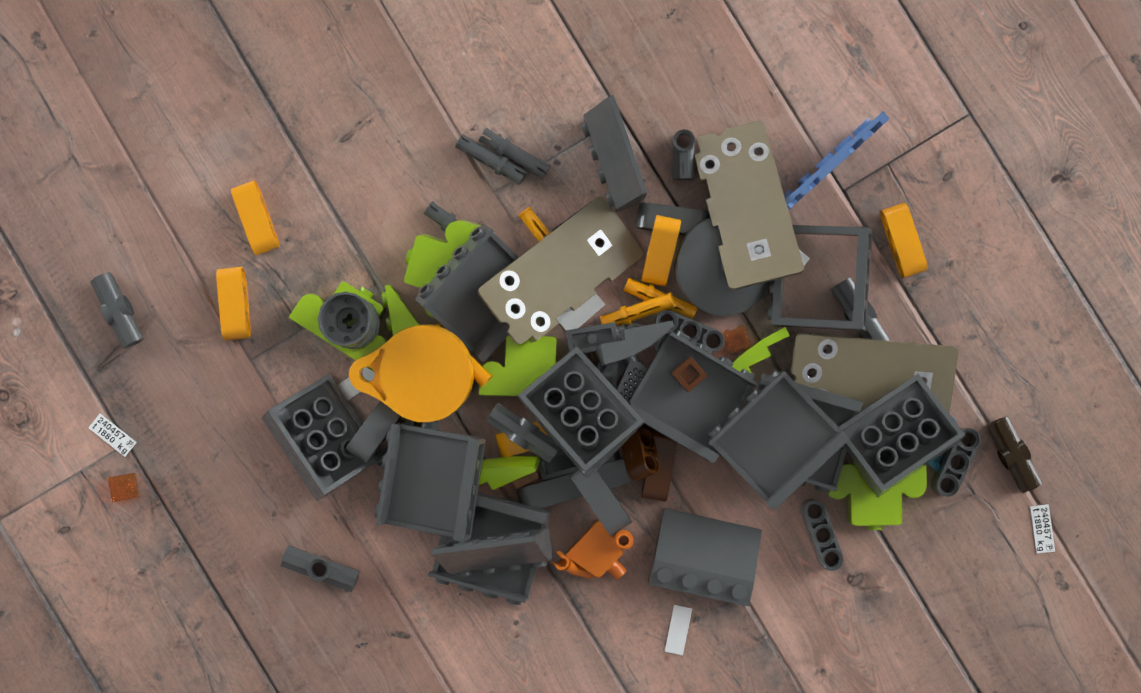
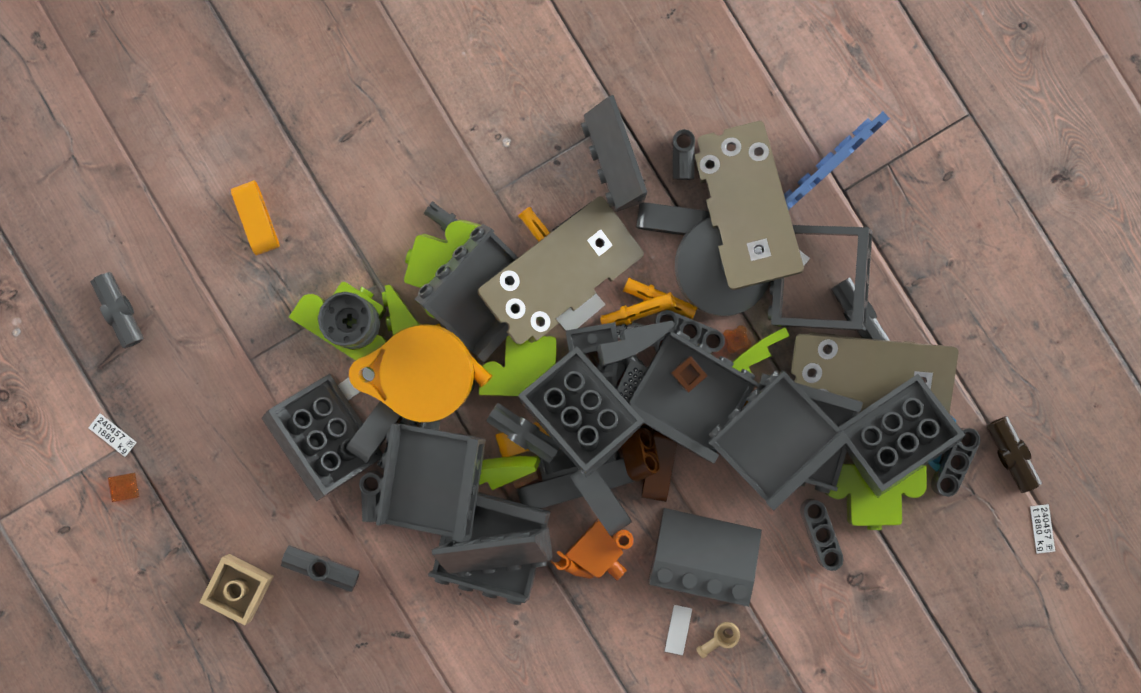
(233, 303): light orange beam -> none
(236, 589): none -> tan brick
(369, 497): none -> dark grey piece
(499, 164): dark grey pin -> none
(514, 153): dark grey pin -> none
(661, 250): light orange beam -> none
(721, 639): none -> tan bar
(903, 240): light orange beam -> none

